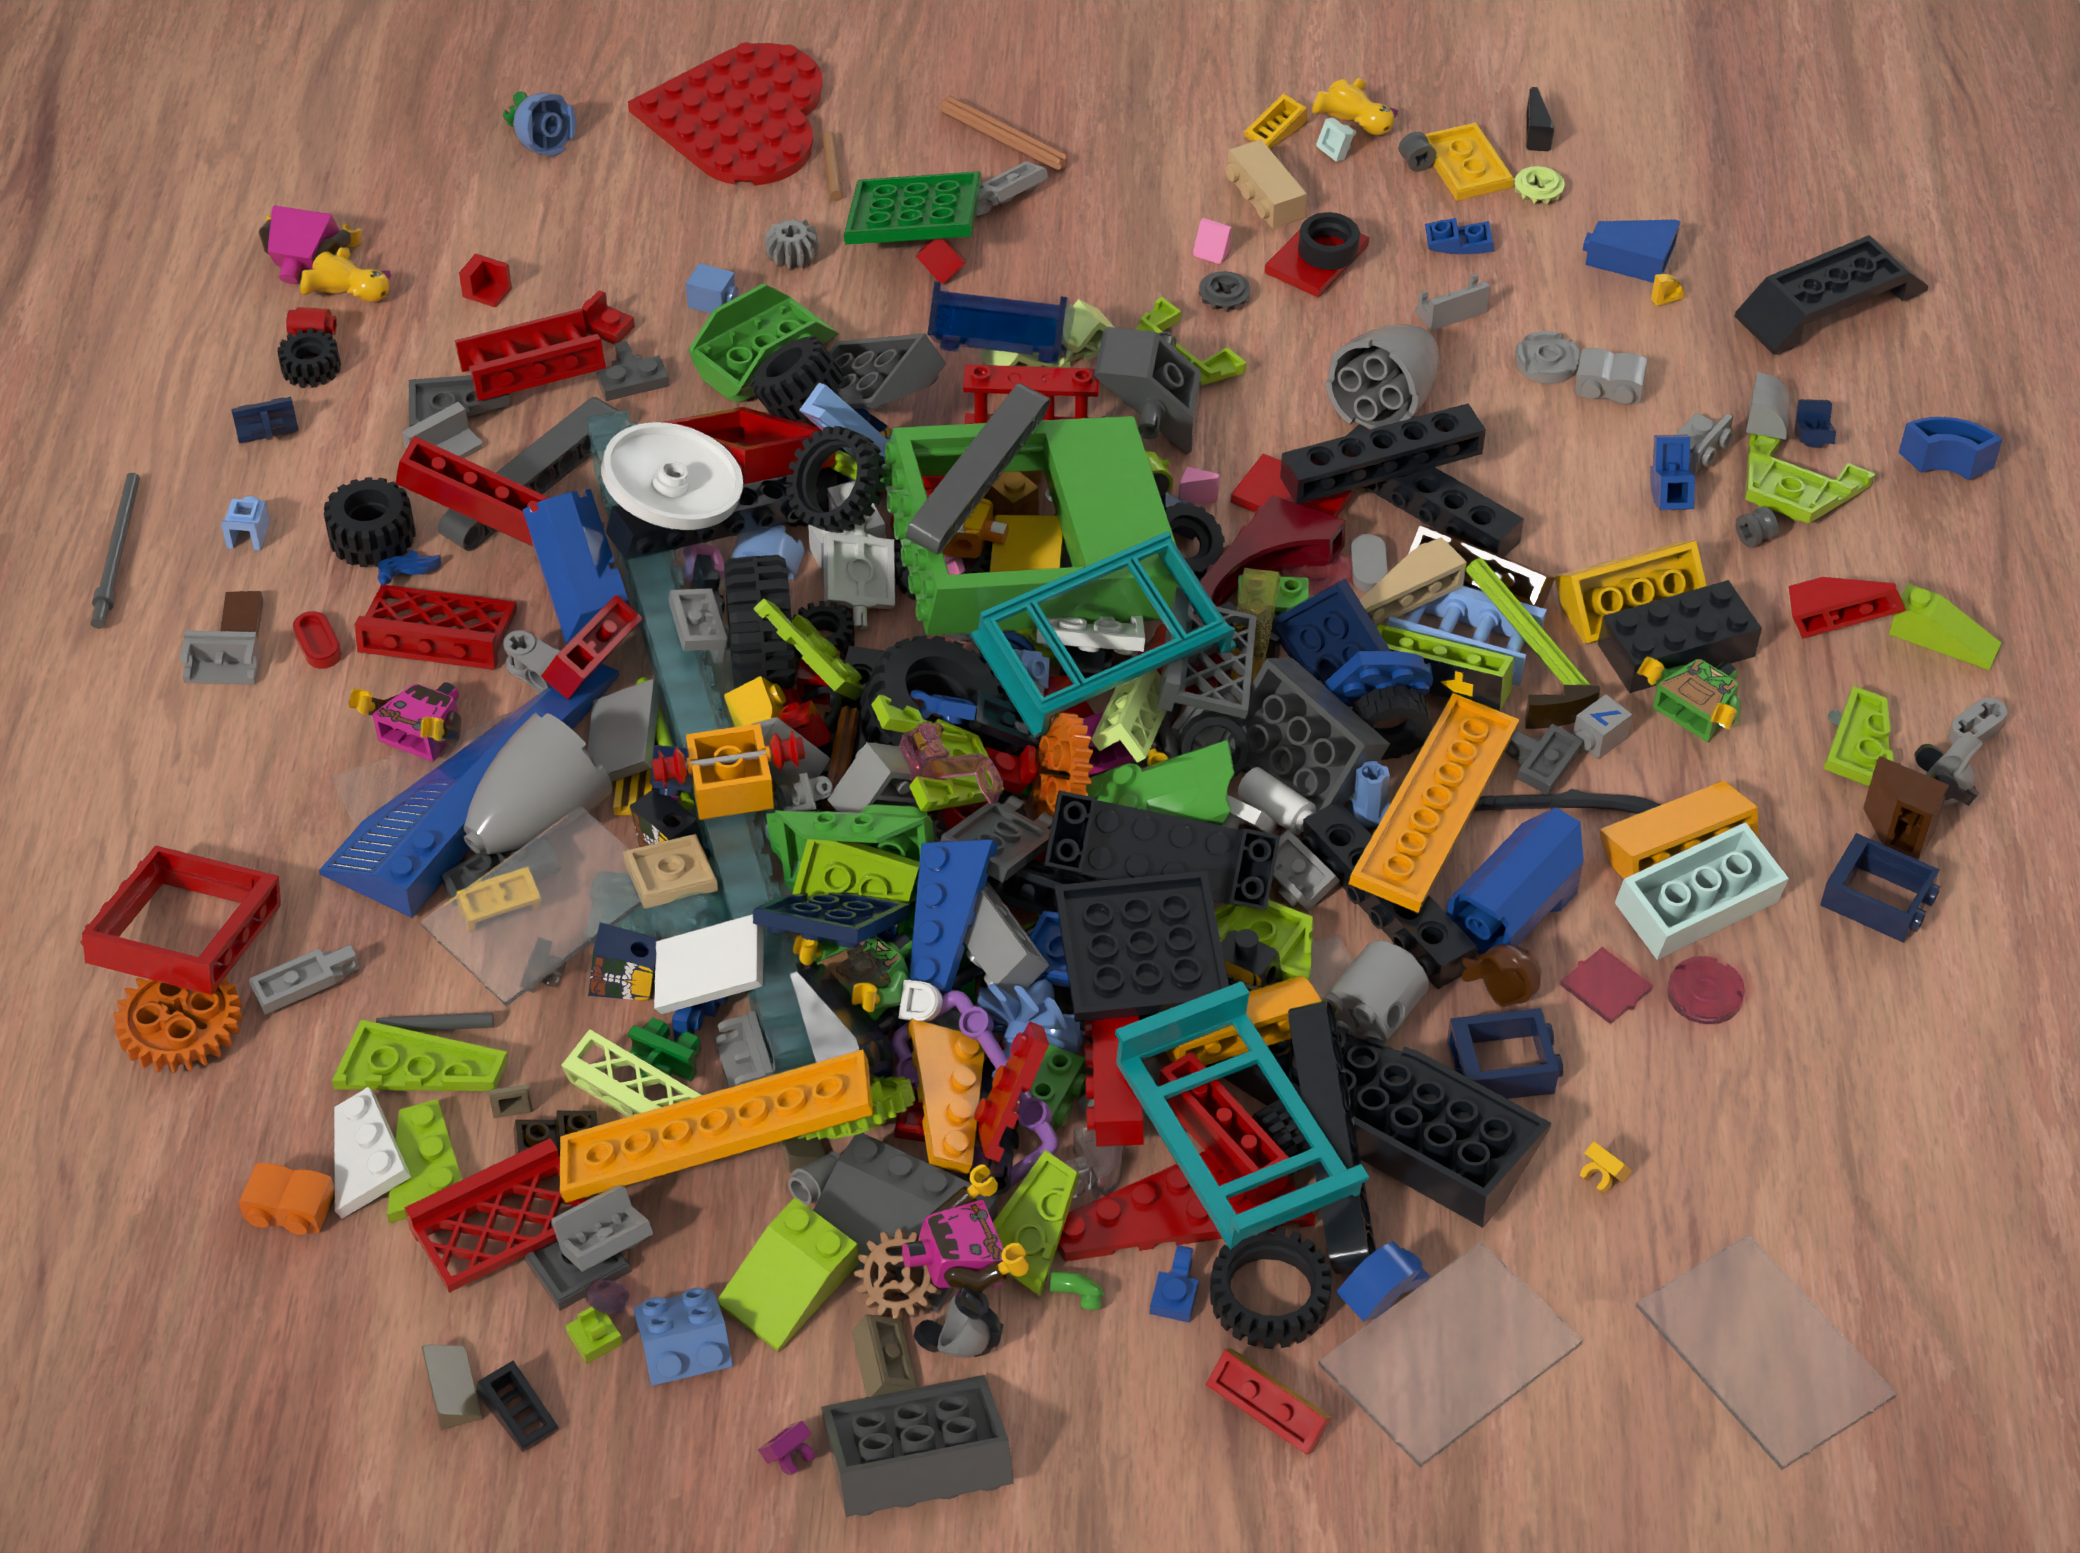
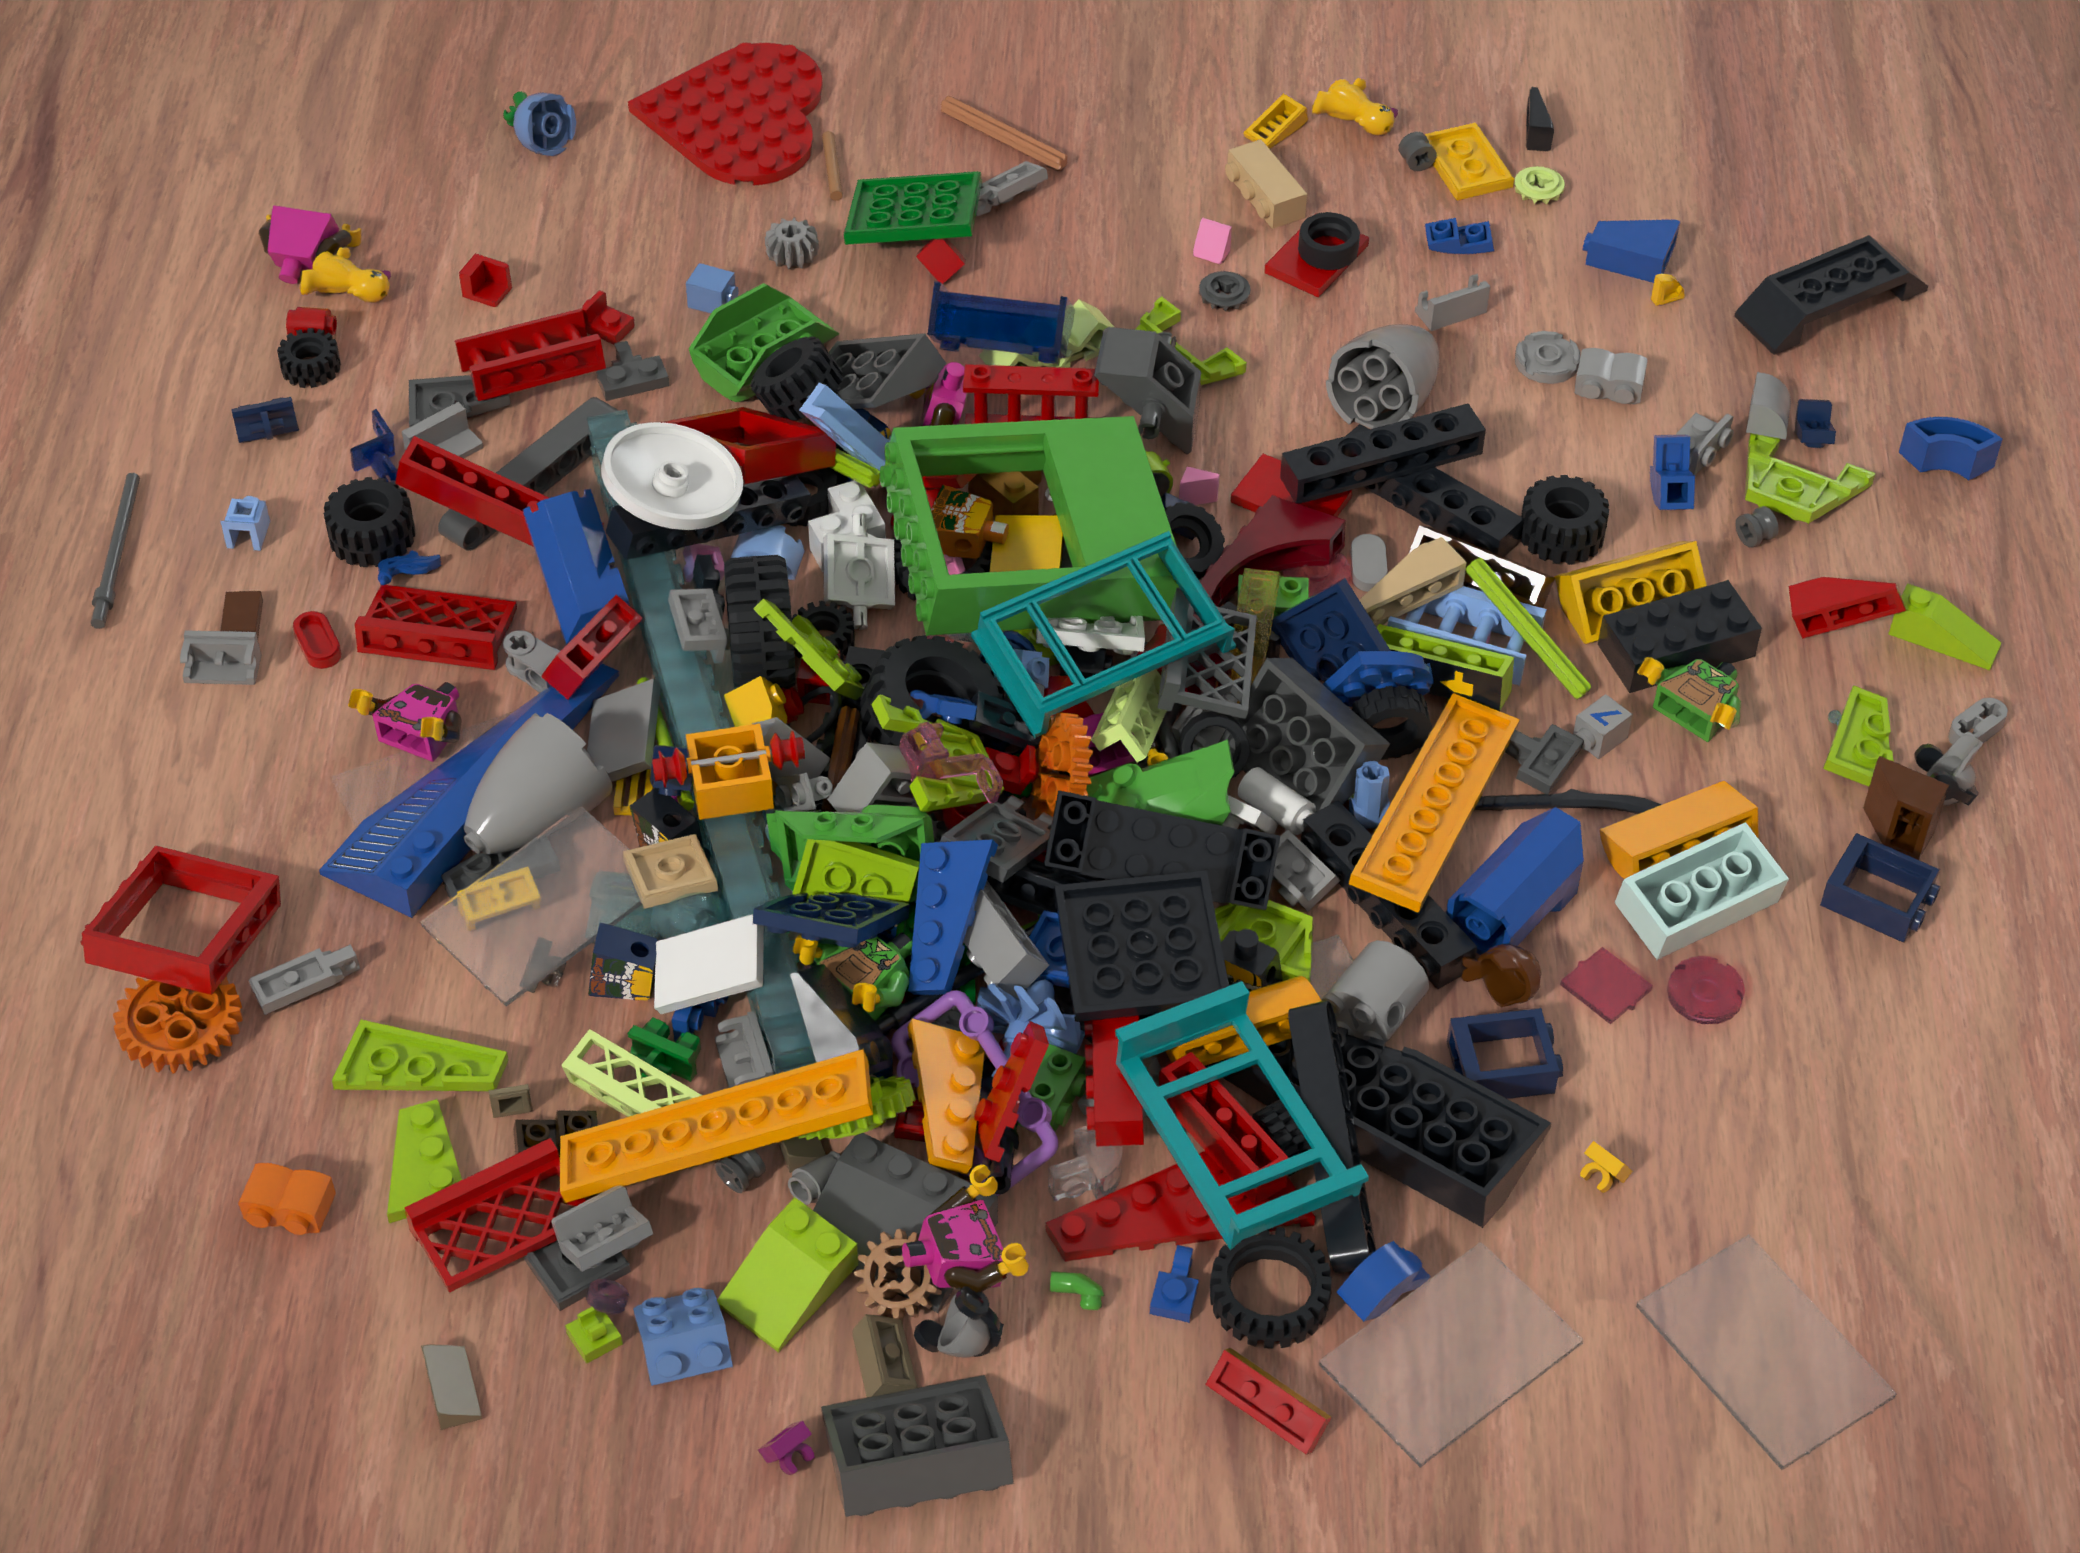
(365, 1153): white wing -> none
(376, 451): none -> clear blue bracket
(440, 1022): dark grey bar -> none
(512, 1375): black slope -> none
(740, 1169): none -> dark grey wheel
(807, 722): red bracket -> none
(808, 468): black tyre -> none
(864, 968): clear smoke tile -> none
(919, 1001): white tile -> none
(944, 398): none -> dark pink torso
(977, 469): dark grey beam -> none
(1037, 1216): lime wing -> none
(1335, 139): light aqua tile -> none
(1559, 709): dark brown slope -> none
(1564, 519): none -> black tyre

